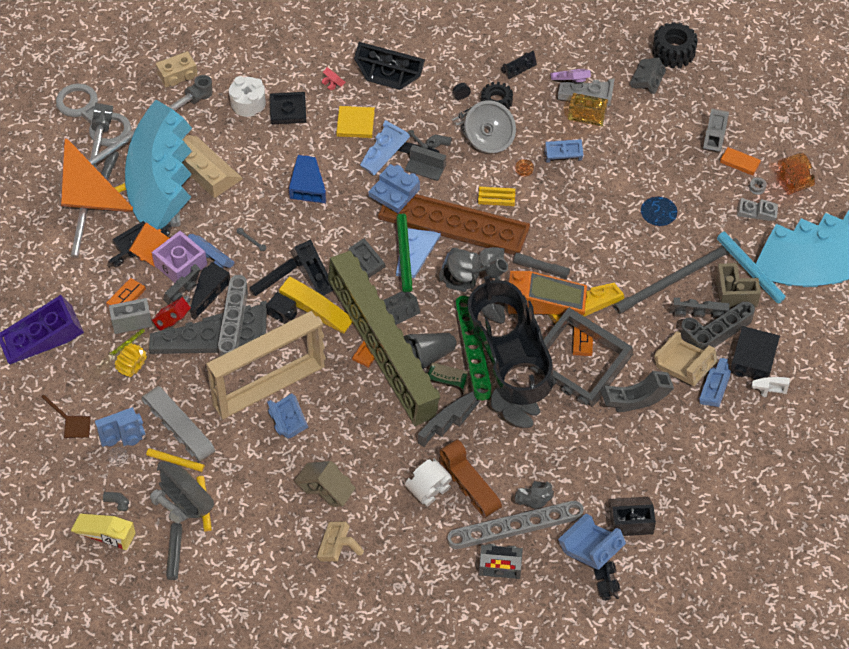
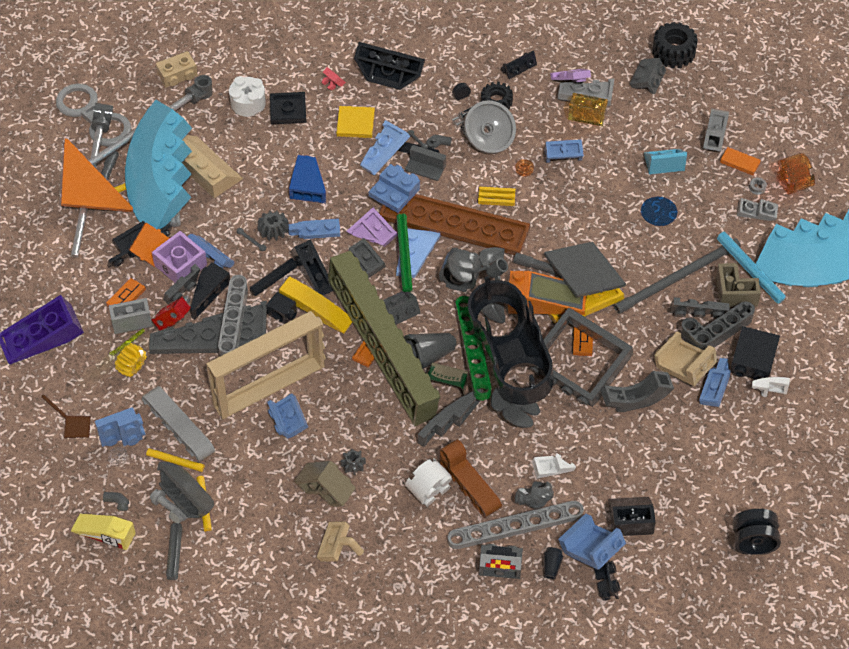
(273, 225): none -> dark grey gear
(315, 229): none -> medium blue hinge
(353, 466): none -> dark grey gear
(373, 229): none -> lavender wing
(551, 466): none -> white slope
(552, 562): none -> black cone
(584, 269): none -> dark grey piece
(665, 161): none -> medium azure slope
(756, 532): none -> black wheel

